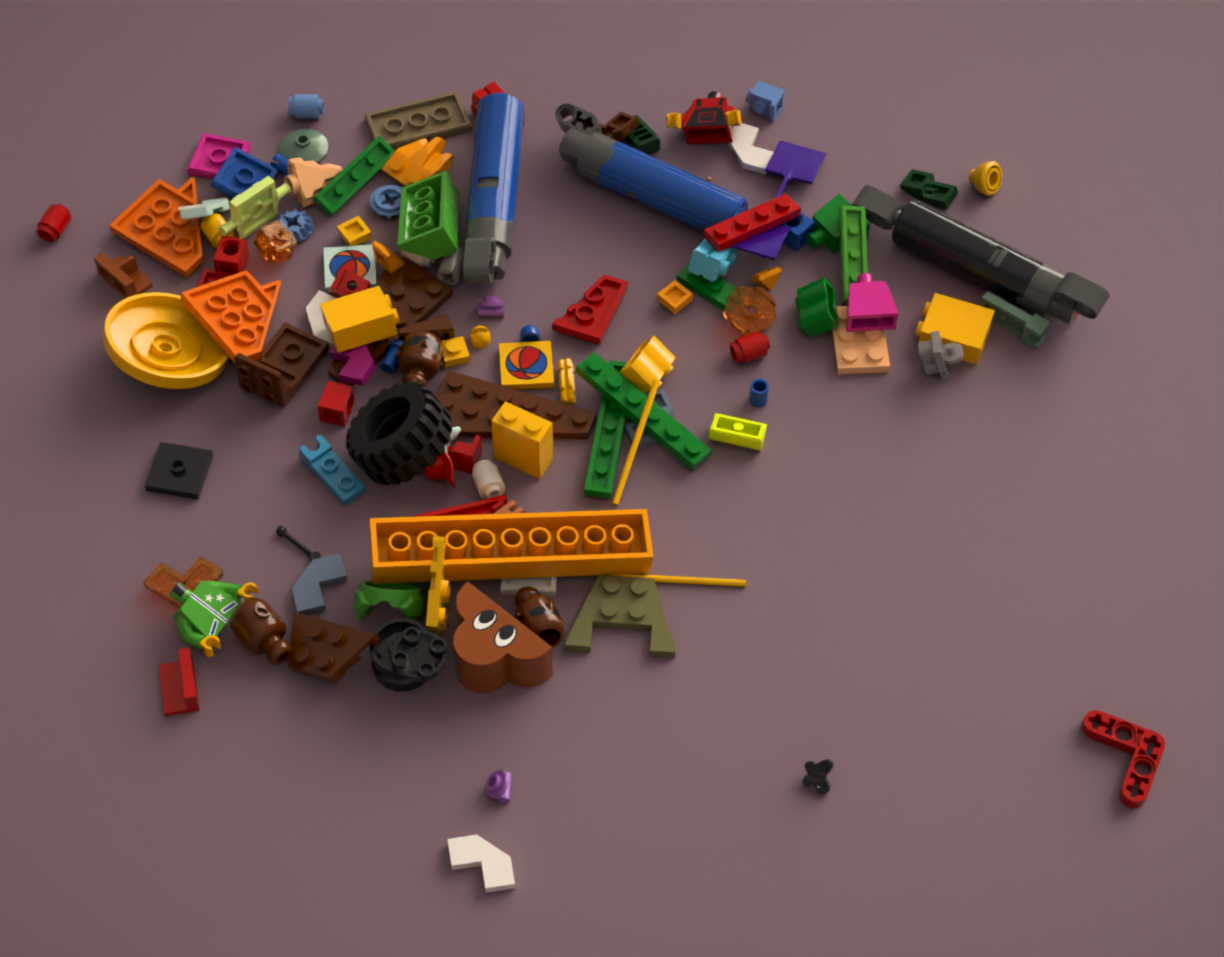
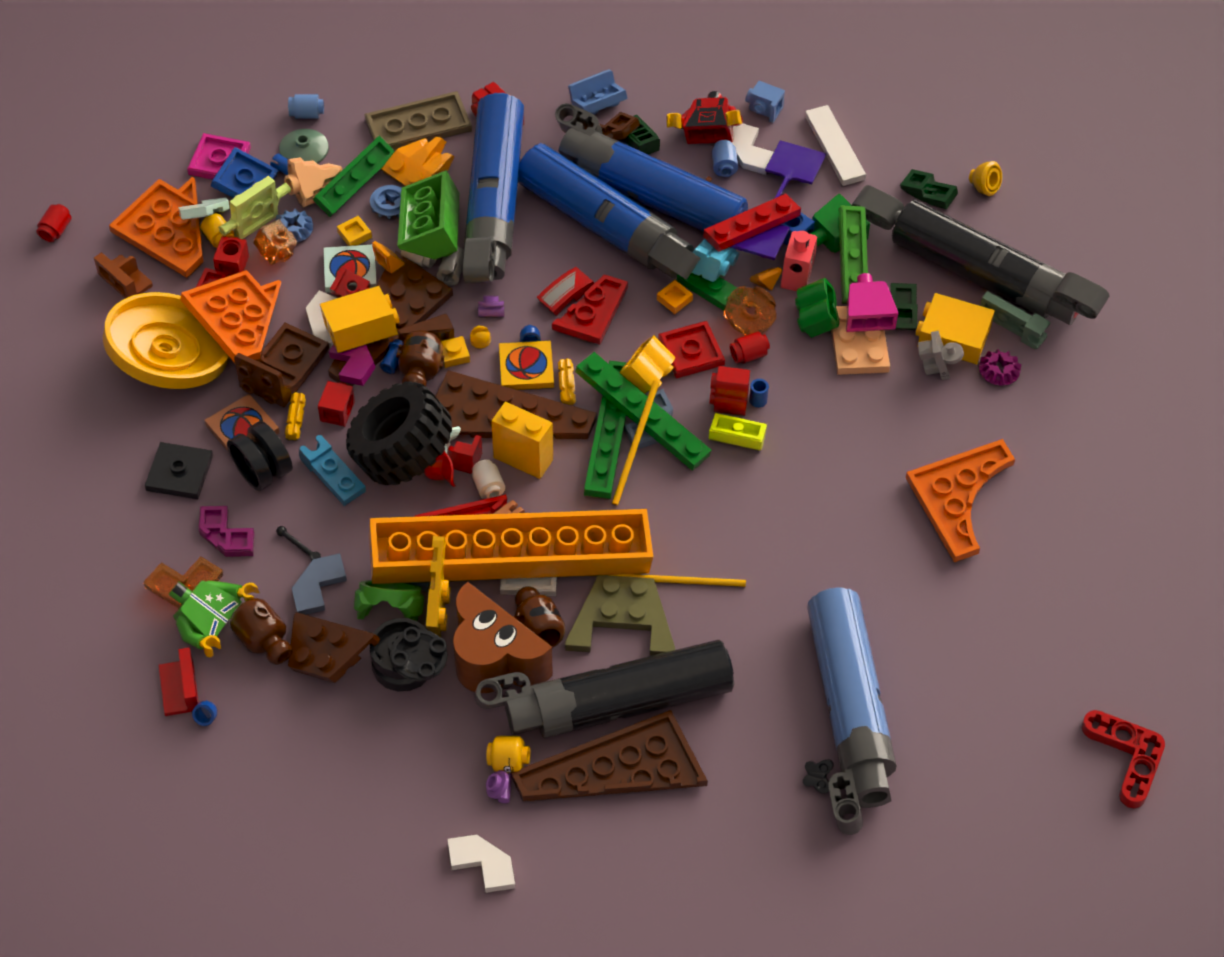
(202, 712): none -> blue hinge
(231, 541): none -> magenta tile
(237, 419): none -> tile
(259, 455): none -> black wheel
(295, 416): none -> yellow axle
(508, 753): none -> yellow head
(564, 289): none -> slope
(597, 92): none -> medium blue bracket
(606, 212): none -> blue piece
(612, 692): none -> black piece
(629, 760): none -> reddish brown wing
(693, 349): none -> red tile
(724, 158): none -> medium blue brick
(730, 390): none -> red brick
(800, 251): none -> coral torso
(835, 145): none -> white tile
(854, 705): none -> medium blue piece
(906, 302): none -> dark green slope
(949, 489): none -> orange plate
(993, 374): none -> magenta gear

